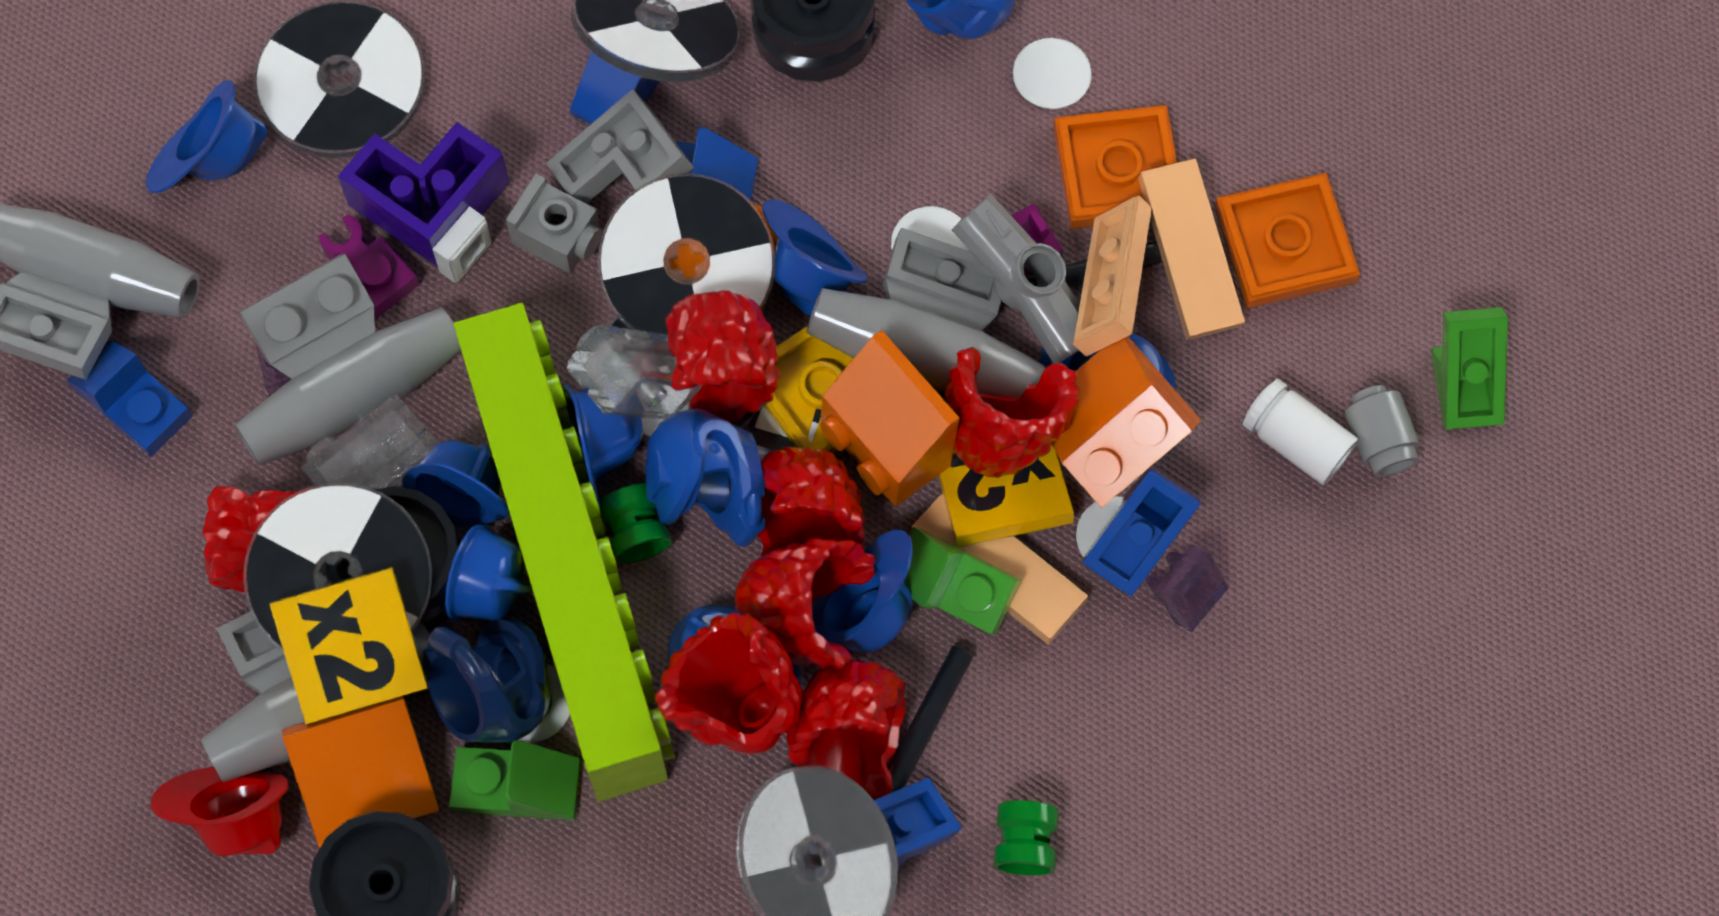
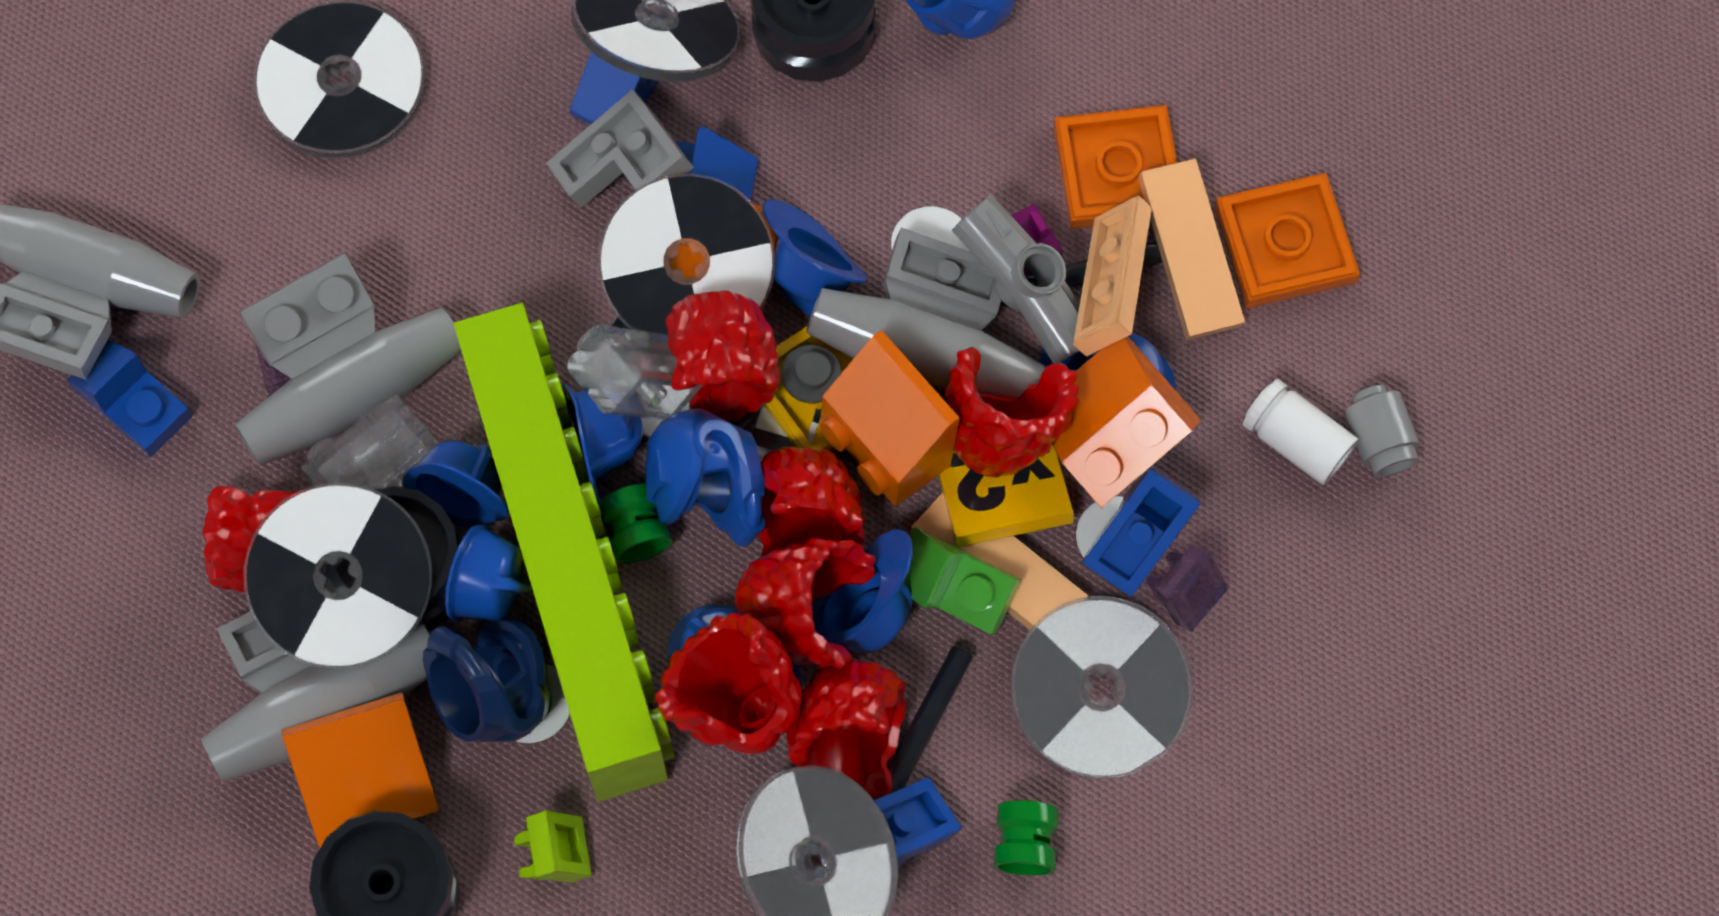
(210, 144): blue piece -> none
(227, 815): red piece -> none
(349, 645): yellow tile -> none
(377, 266): magenta plate -> none
(424, 199): dark purple brick -> none
(462, 245): white tile -> none
(515, 782): bright green slope -> none
(556, 847): none -> lime tile
(557, 244): light grey brick -> none
(809, 373): none -> dark grey plate
(1052, 73): white sticker -> none
(1103, 735): none -> clear piece
(1472, 368): bright green slope -> none

